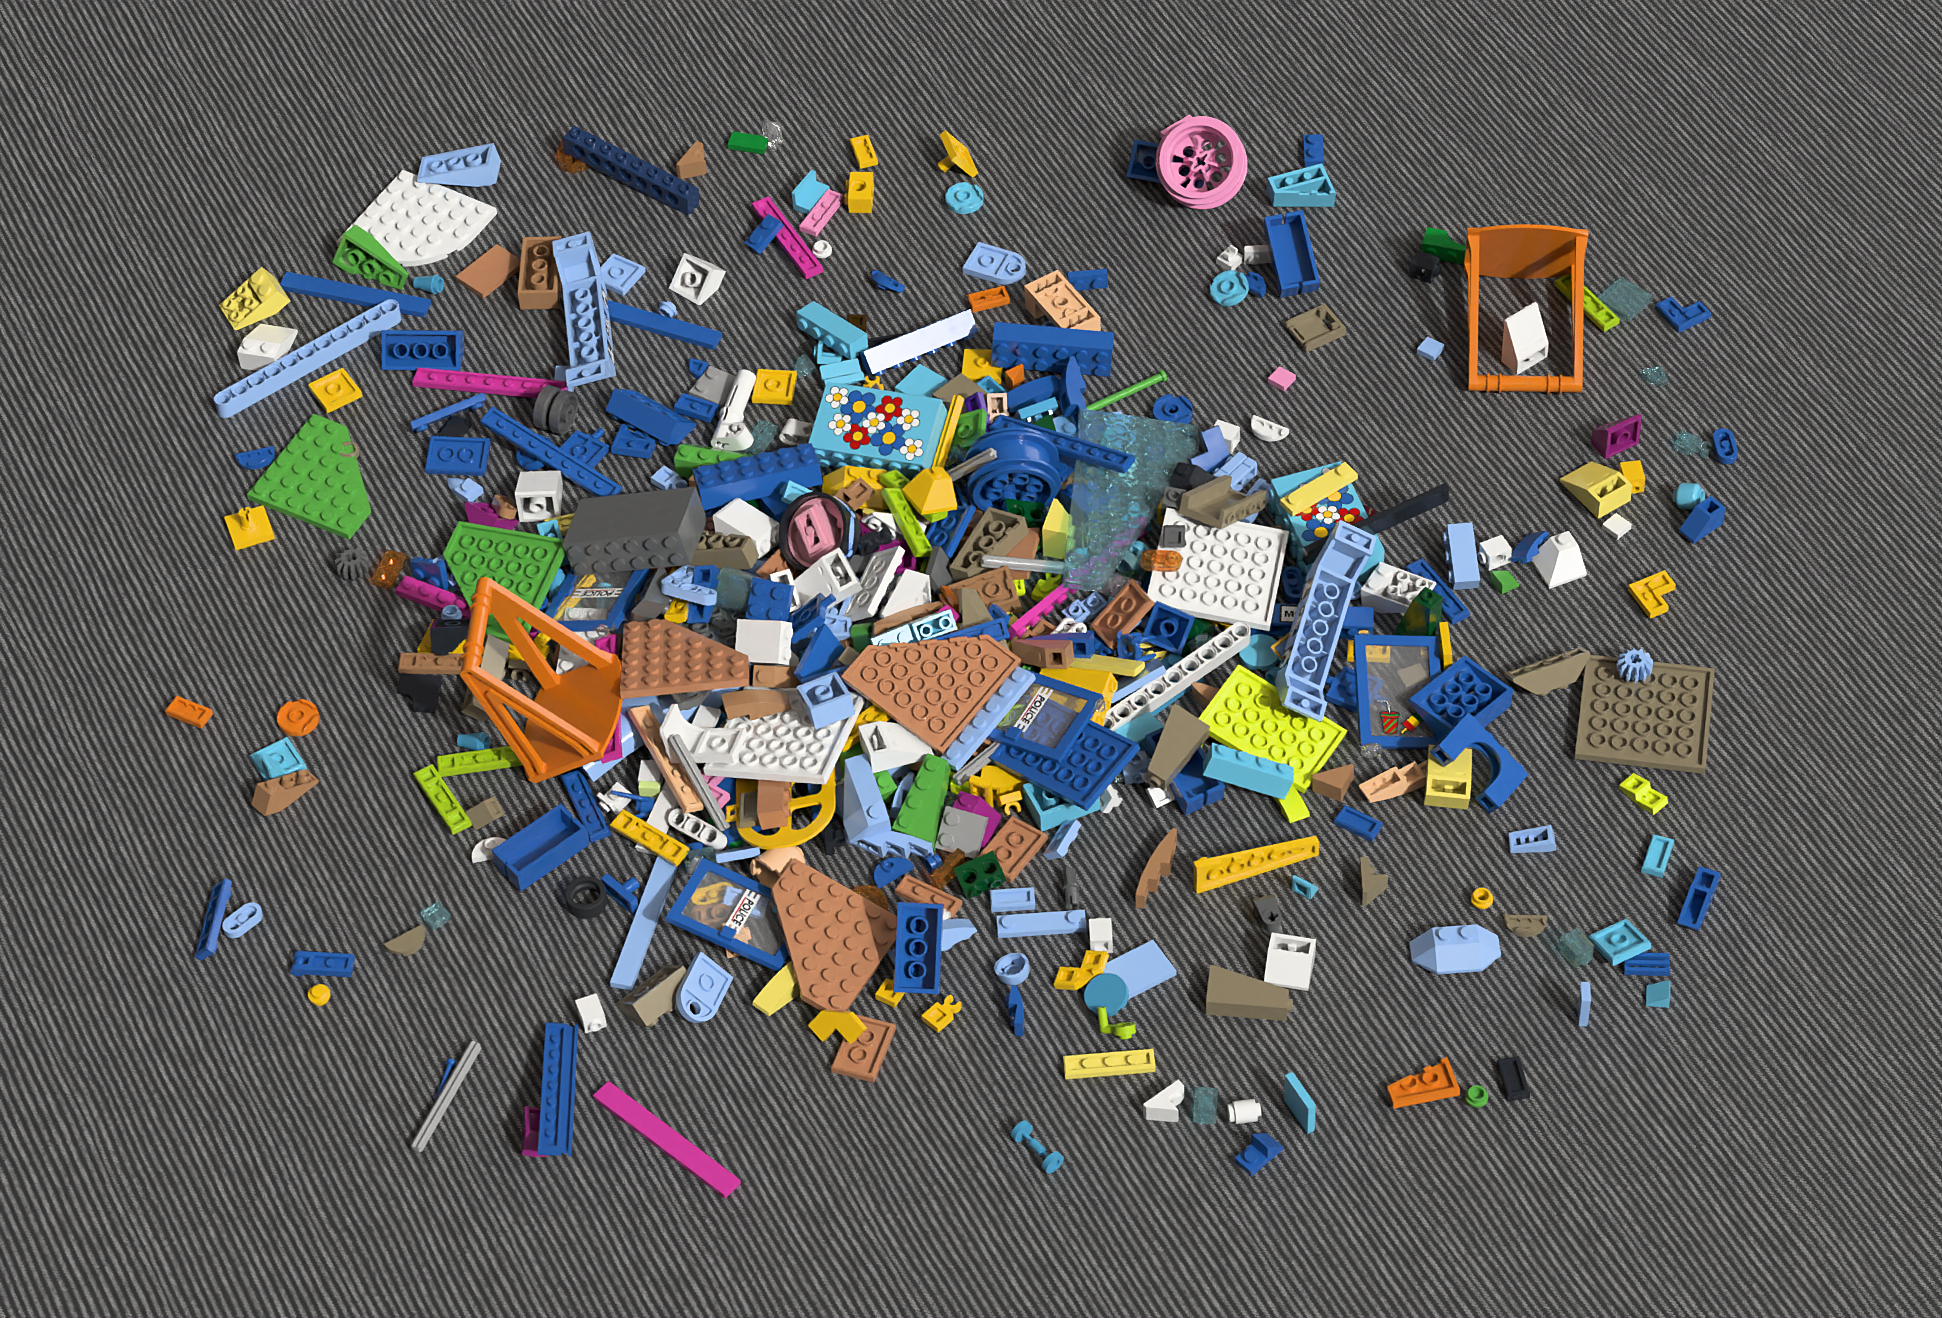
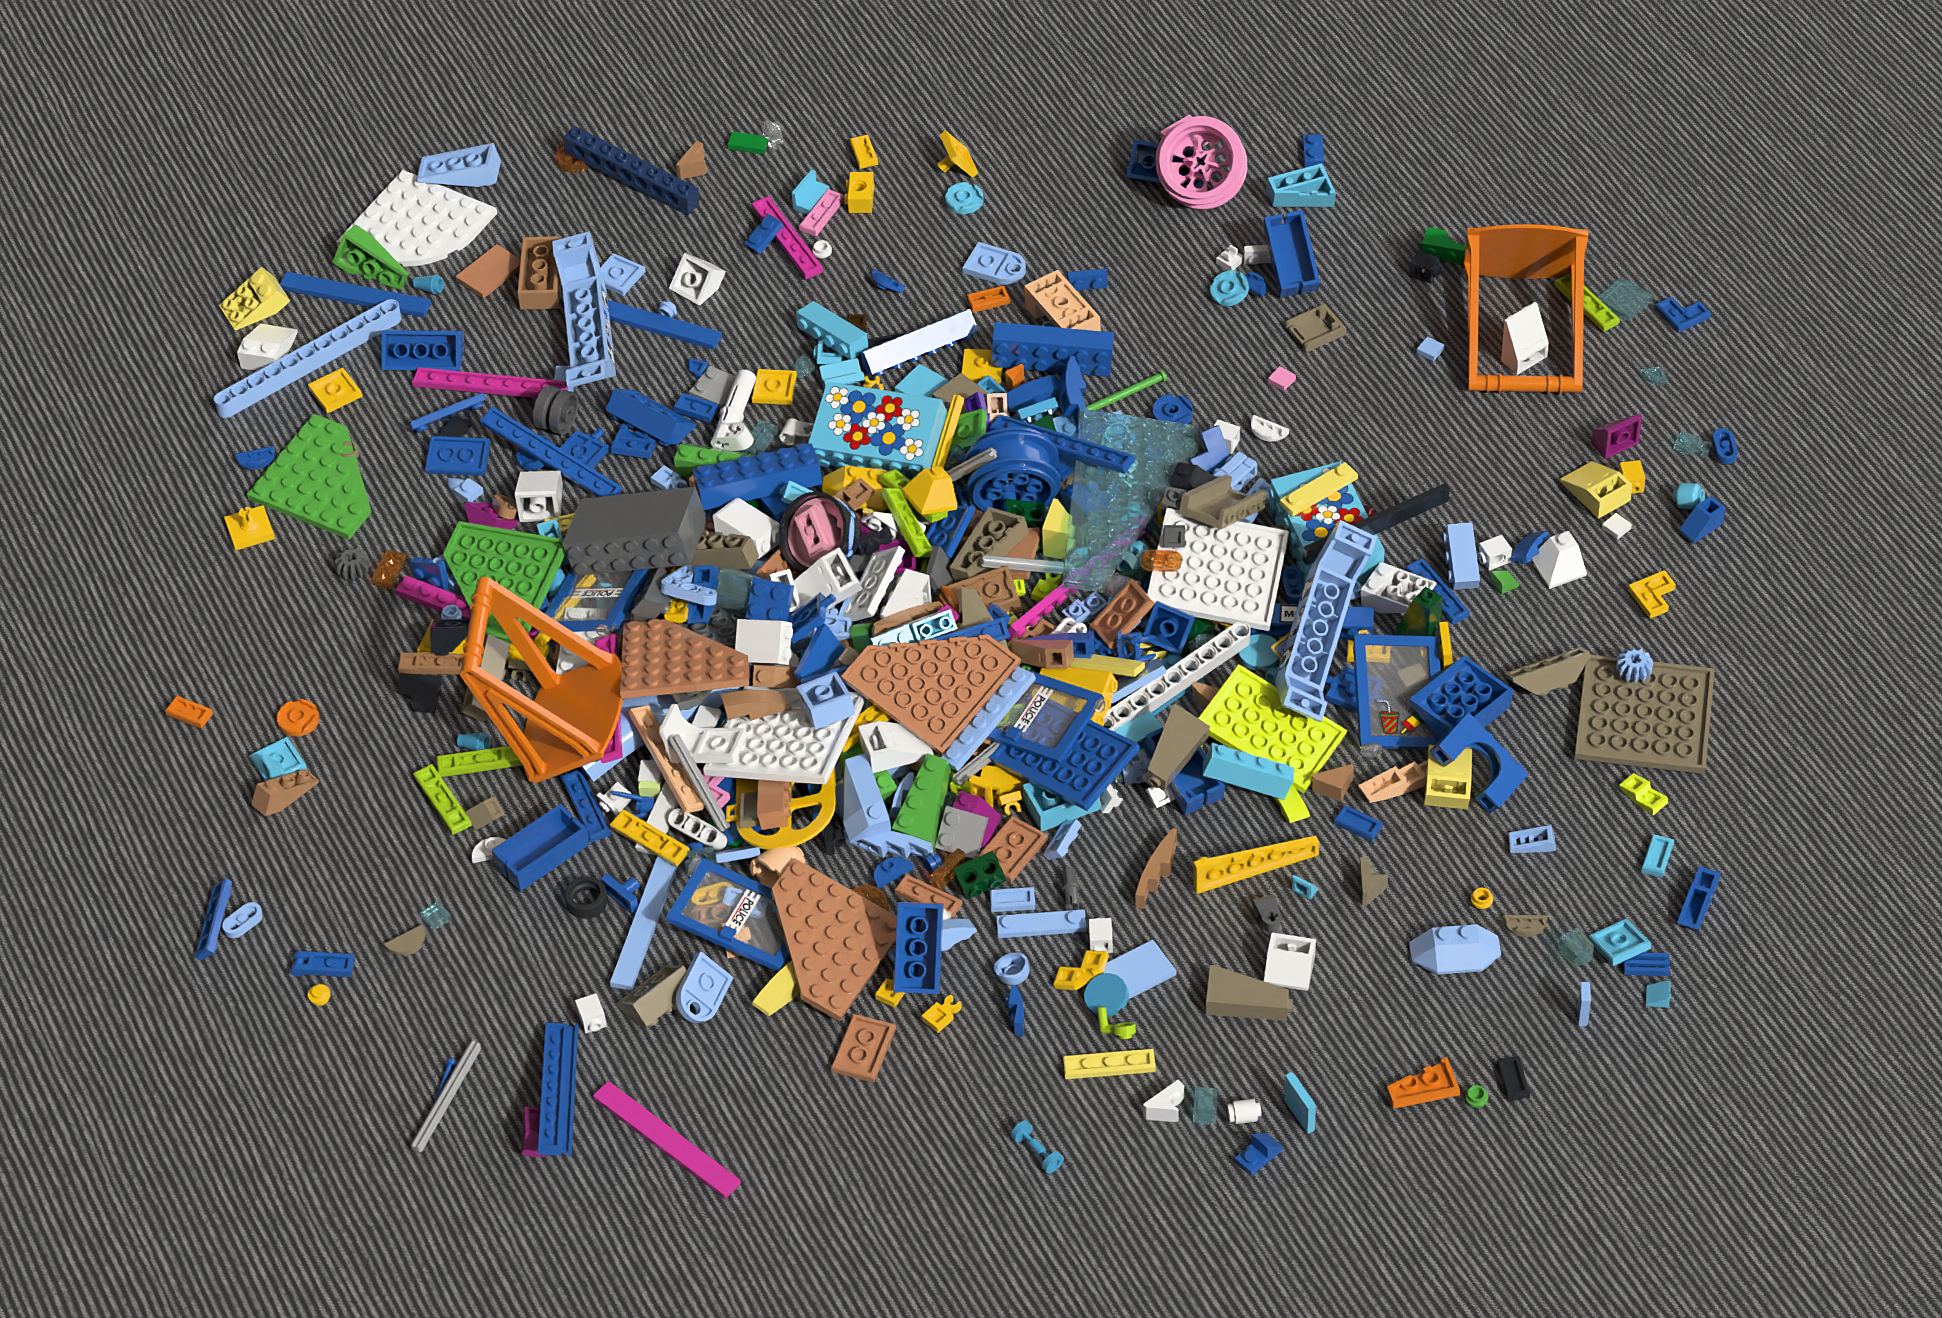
(845, 1022): yellow tile -> none

